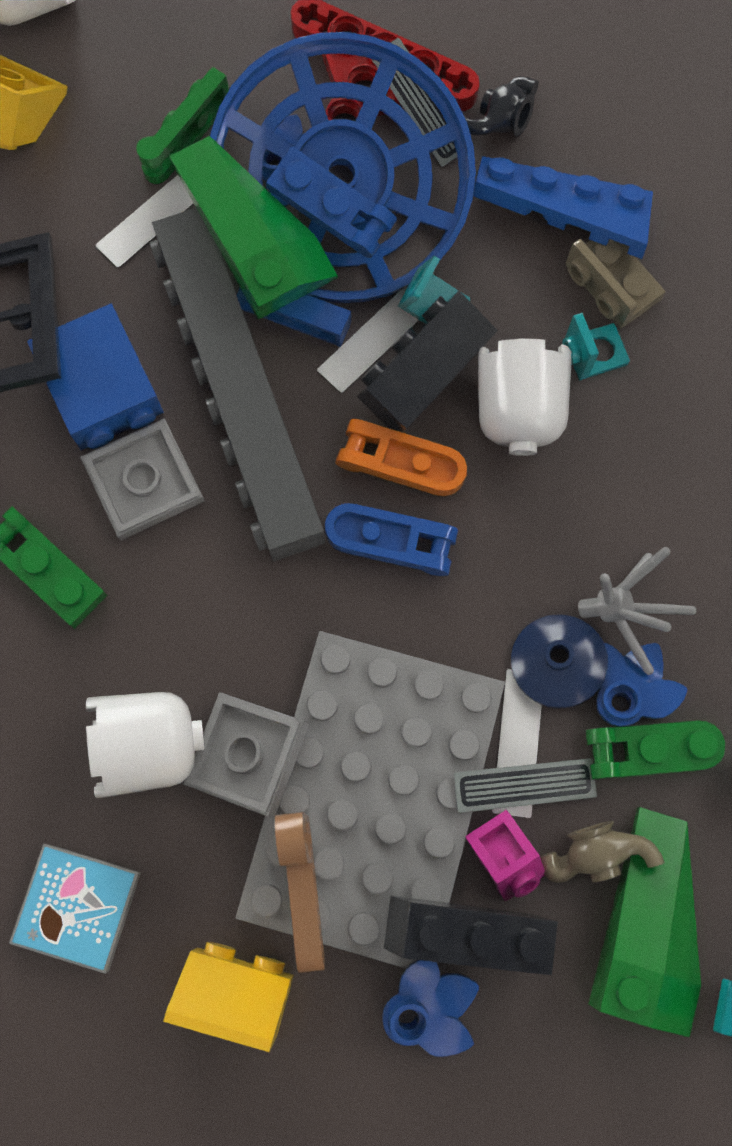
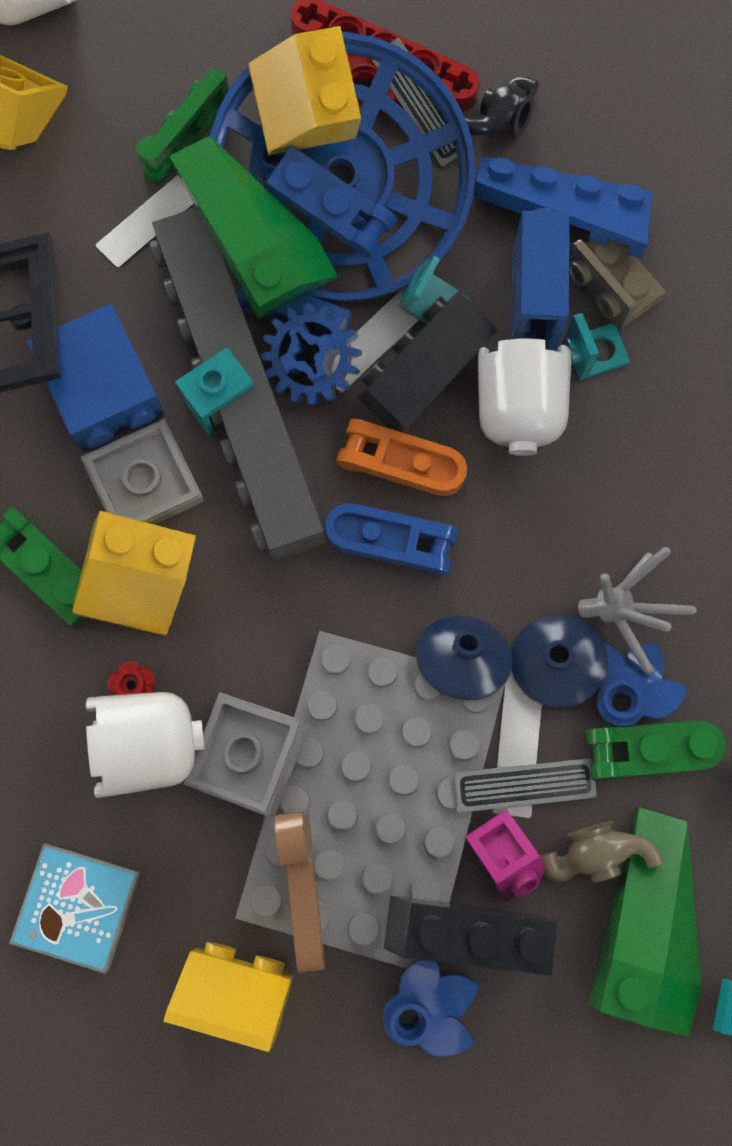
(129, 672): none -> red plate
(133, 573): none -> yellow slope
(213, 386): none -> teal bracket
(293, 362): none -> blue gear
(305, 92): none -> yellow slope
(459, 671): none -> dark blue dish
(540, 277): none -> blue brick

